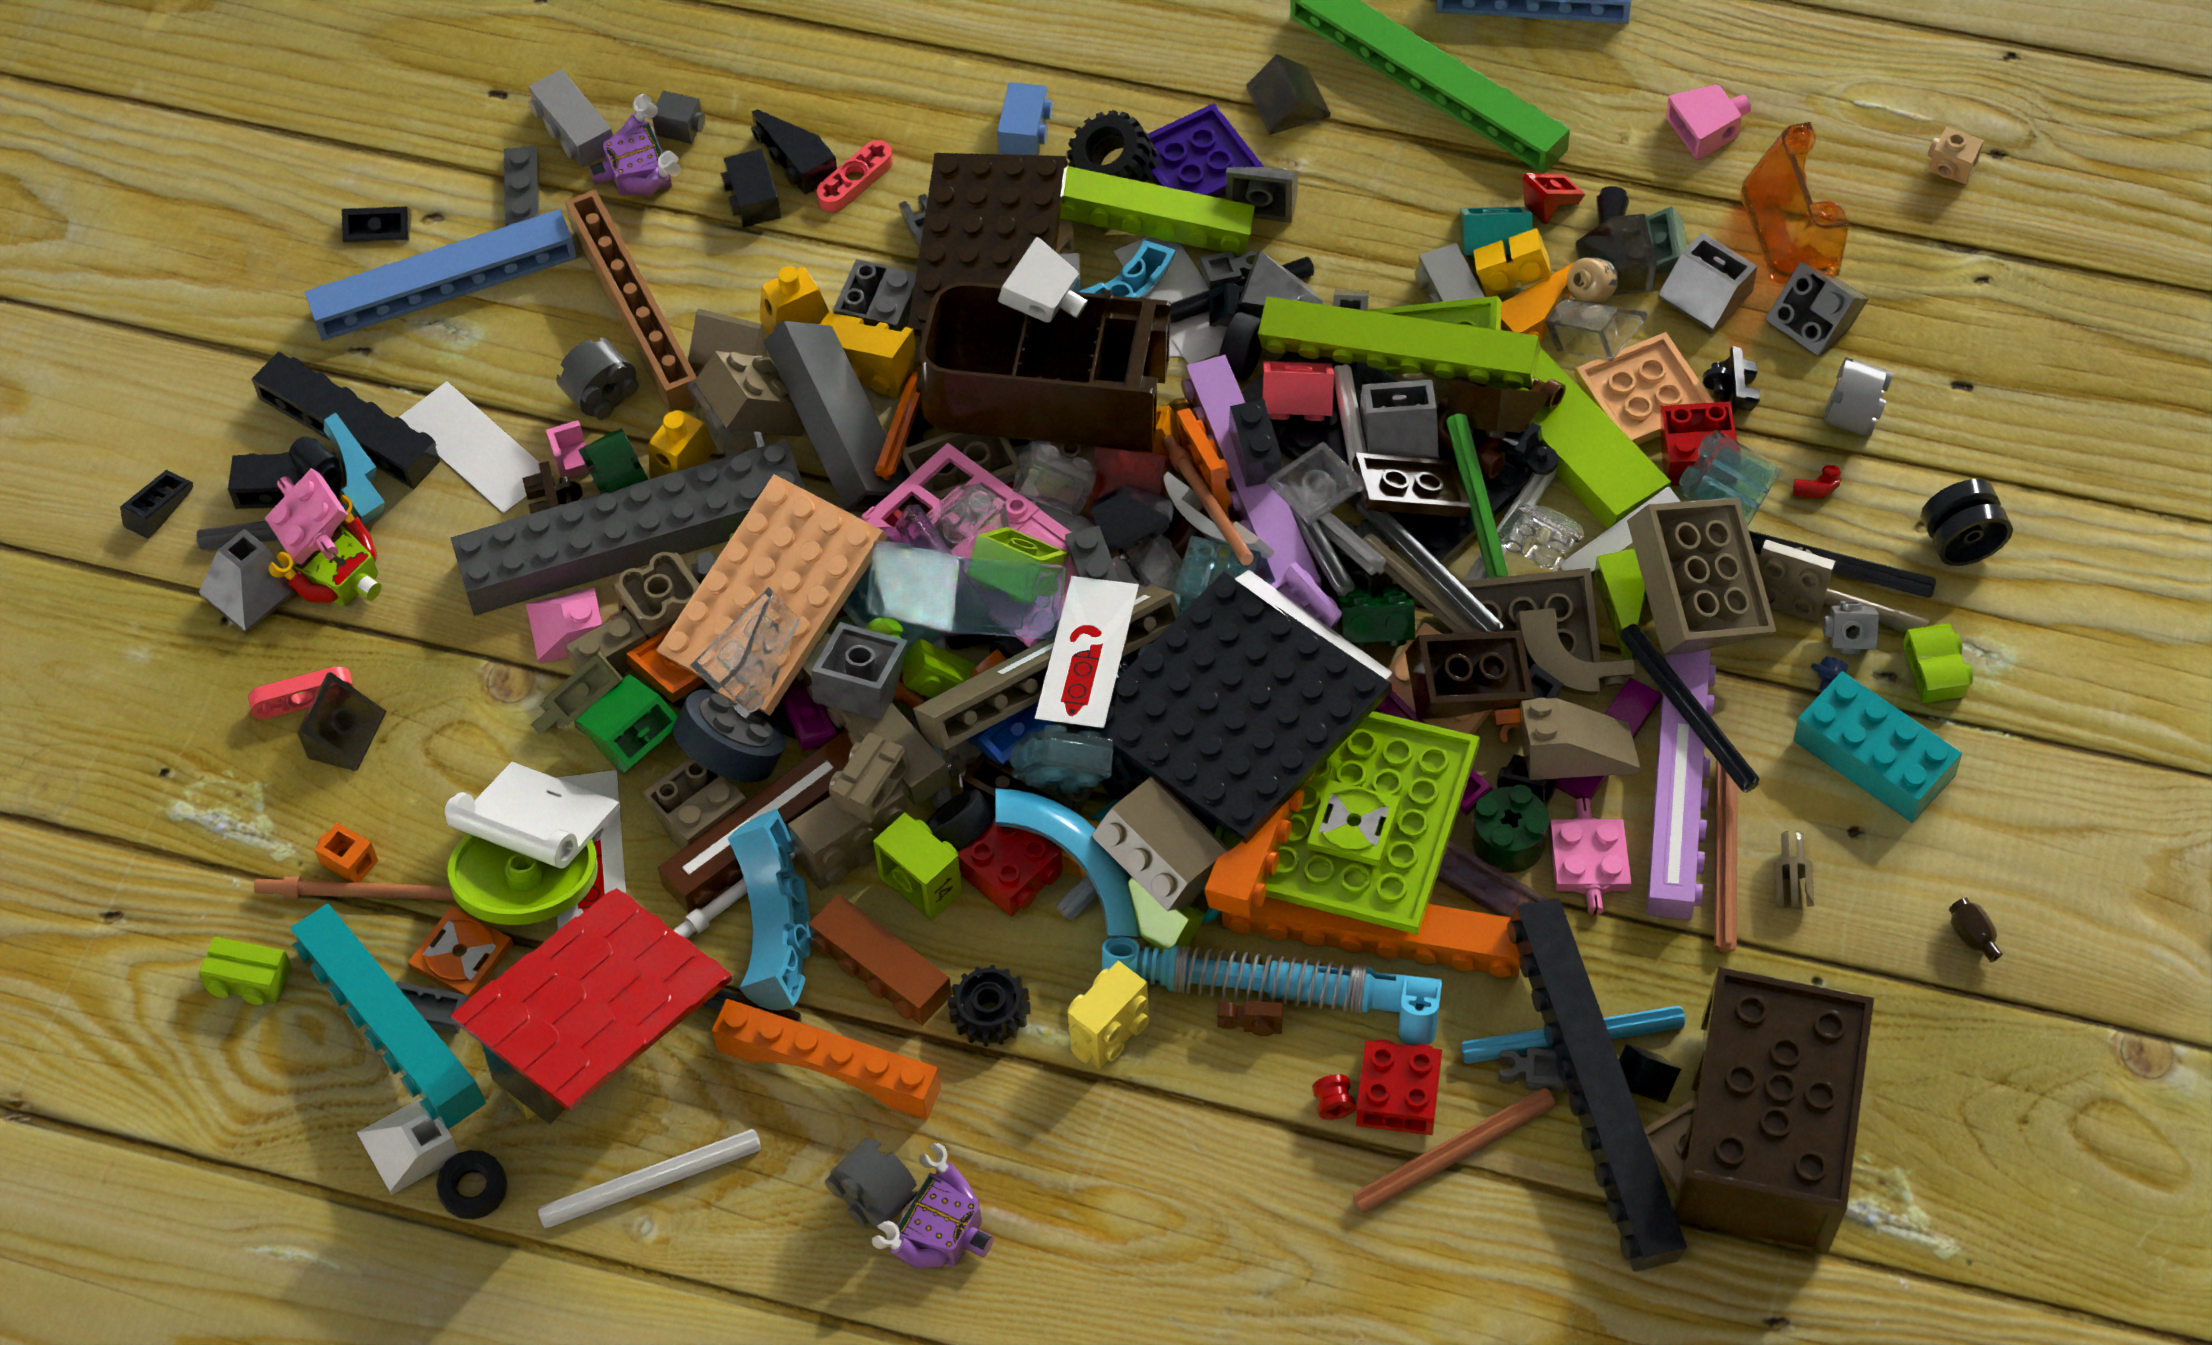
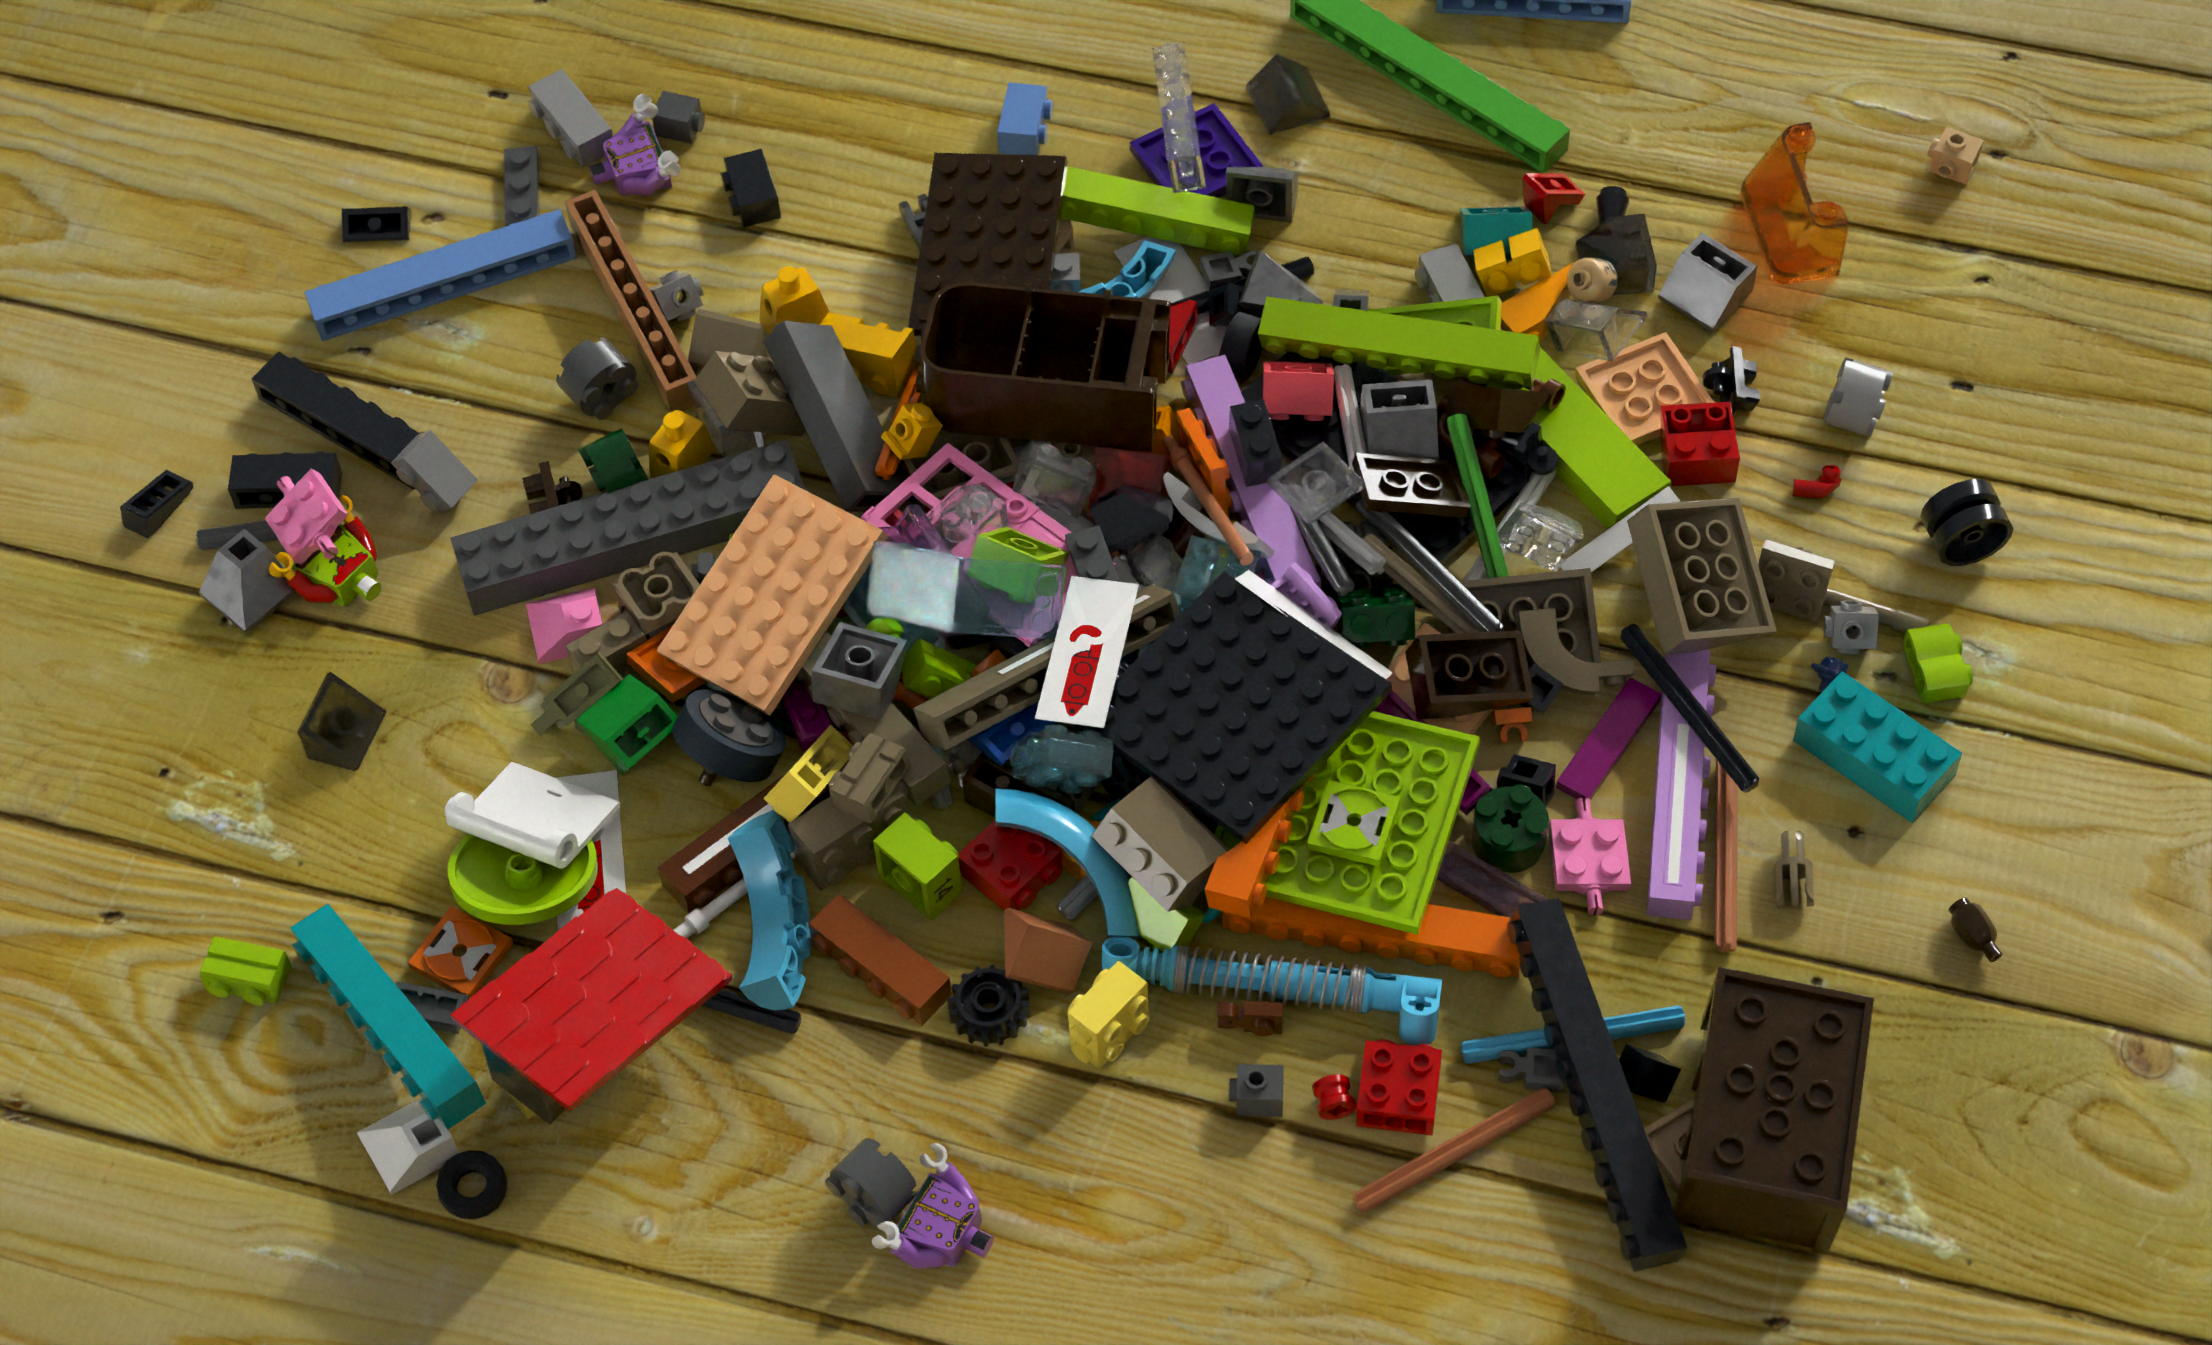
(281, 696): coral beam -> none
(294, 887): nougat bar -> none
(309, 454): black brick -> none
(346, 853): orange brick -> none
(357, 471): medium azure slope -> none
(433, 472): none -> light grey brick
(474, 445): white sticker -> none
(564, 446): bright pink panel -> none
(649, 1178): white axle -> none
(689, 295): none -> light grey brick
(692, 801): dark tan slope -> none
(749, 653): clear slope -> none
(798, 151): black slope -> none
(809, 774): none -> light yellow slope
(857, 163): coral beam -> none
(877, 295): flat silver slope -> none
(887, 1076): orange arch -> none
(912, 431): none -> yellow brick
(961, 819): black tyre -> none
(1042, 284): white torso -> none
(1043, 951): none -> nougat slope
(1110, 133): black tyre -> none
(1178, 118): none -> clear brick
(1182, 325): none -> red slope
(1258, 1090): none -> dark grey brick
(1574, 741): dark tan slope -> none
(1621, 591): lime slope -> none
(1667, 238): sand green slope -> none
(1706, 118): bright pink torso -> none
(1729, 471): clear light blue brick -> none
(1816, 308): dark grey slope -> none
(1860, 568): black axle -> none

